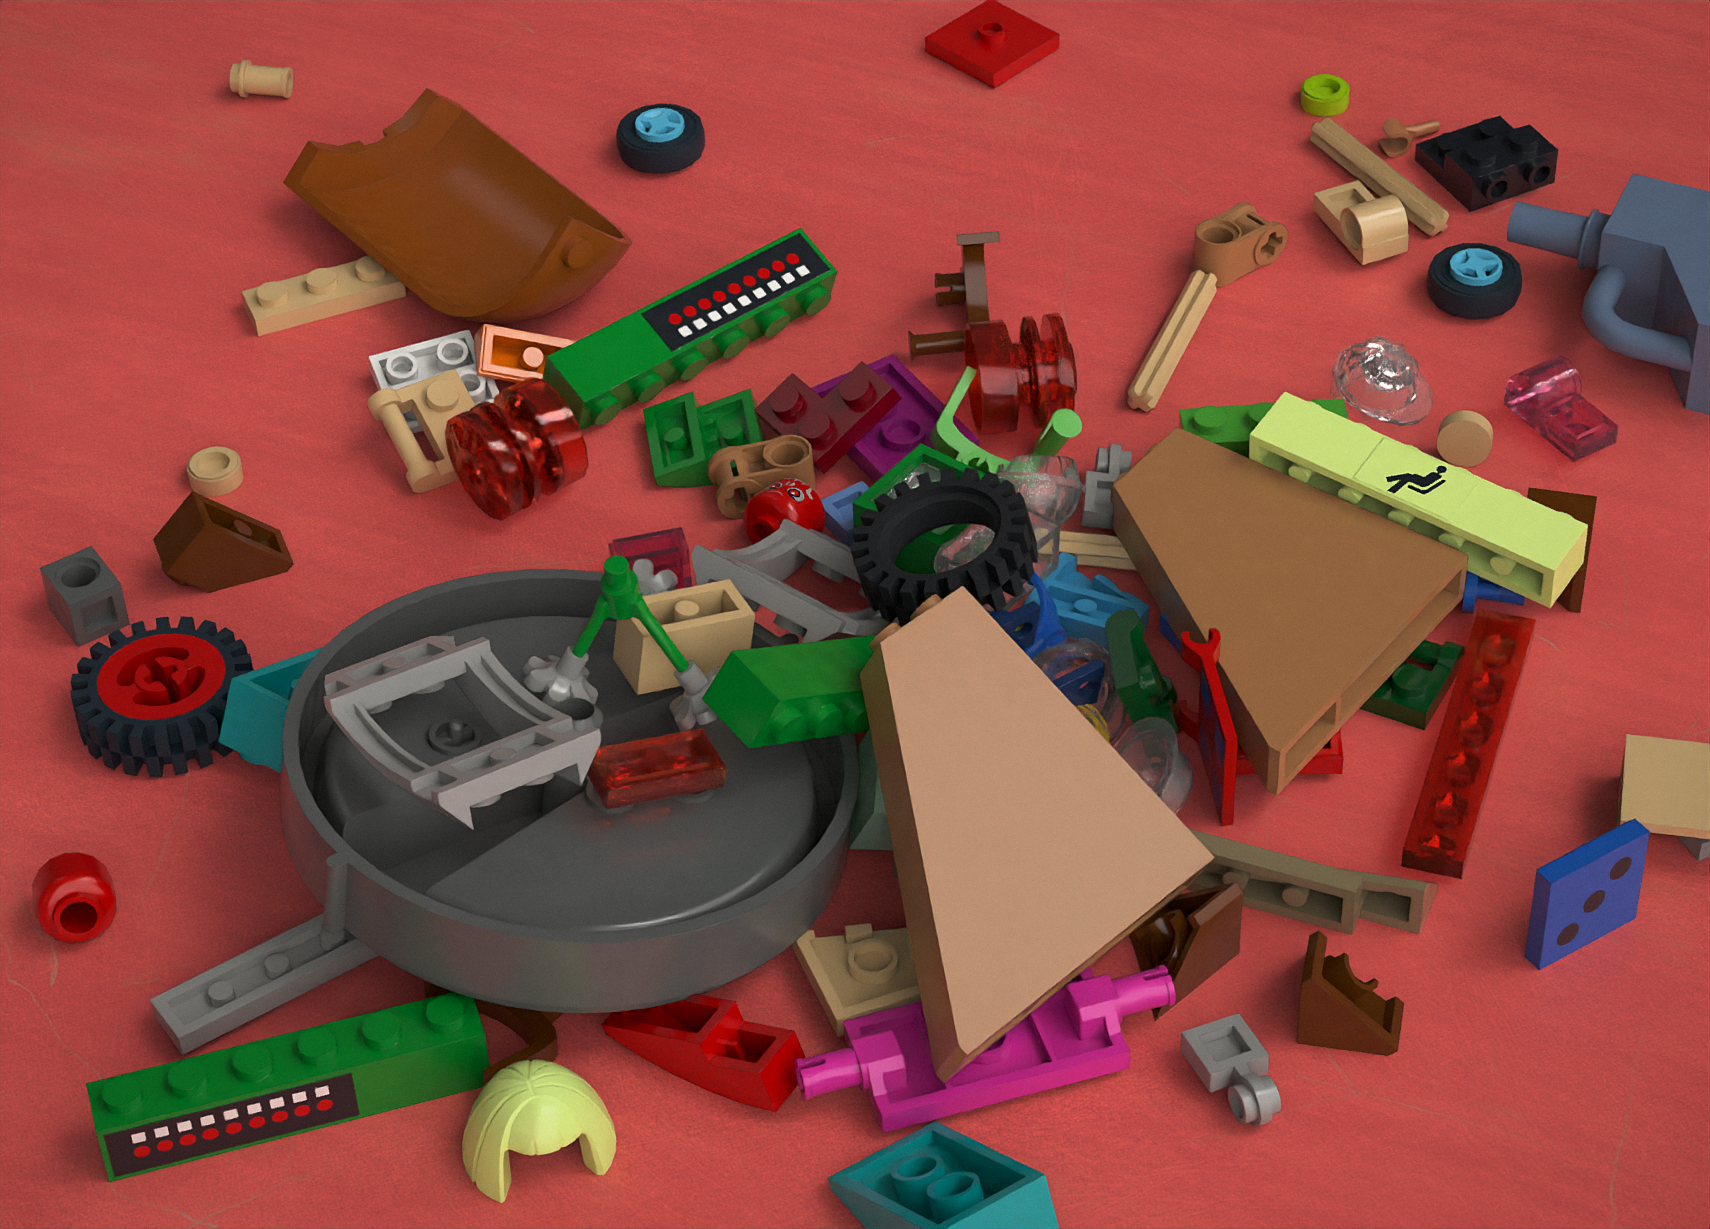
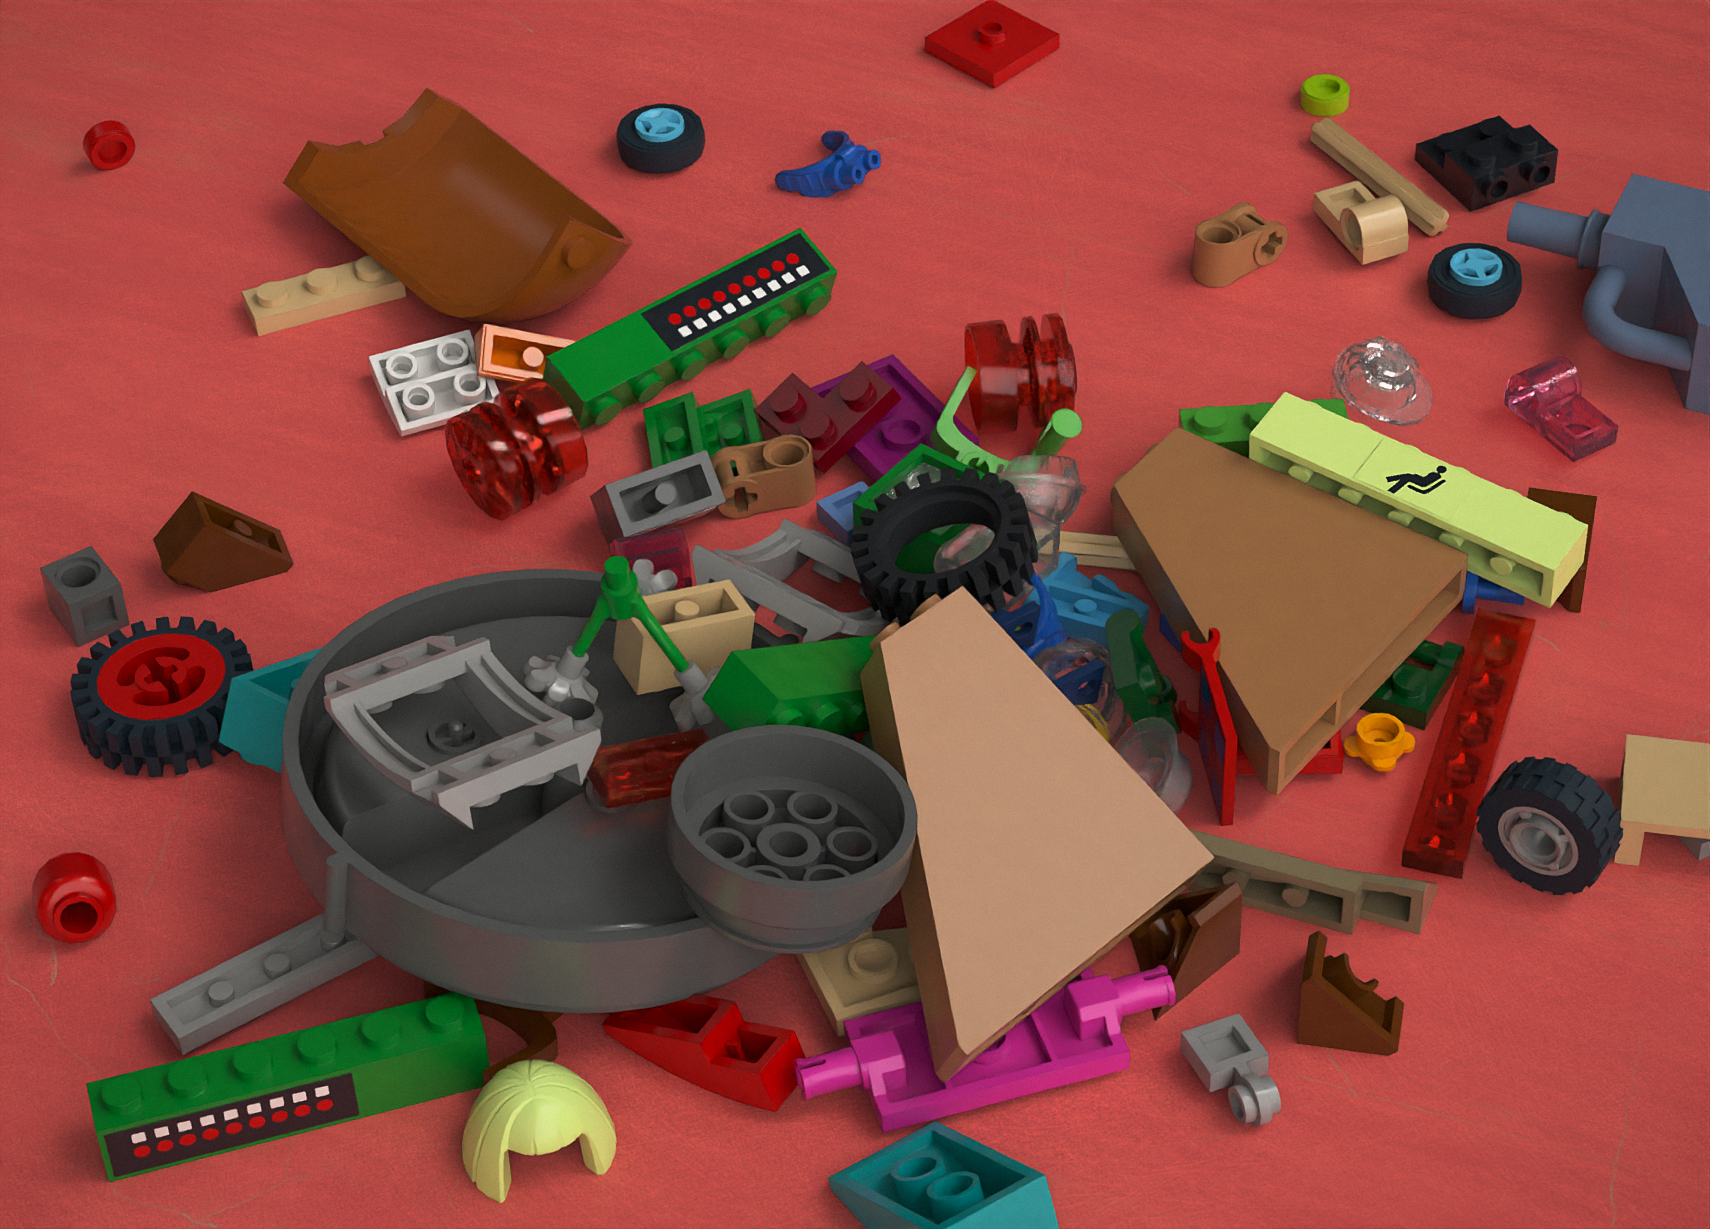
(108, 145): none -> red tile
(215, 471): tan tile -> none
(261, 80): tan pin -> none
(433, 404): tan plate -> none
(658, 497): none -> dark grey brick
(782, 500): red head -> none
(789, 836): none -> dark grey wheel
(834, 173): none -> blue helmet
(966, 288): reddish brown piece -> none
(1096, 505): light grey plate -> none
(1172, 341): tan axle -> none
(1379, 741): none -> light orange plate
(1401, 136): nougat hand -> none
(1465, 438): tan tile -> none
(1549, 825): none -> black wheel
(1586, 893): blue tile -> none

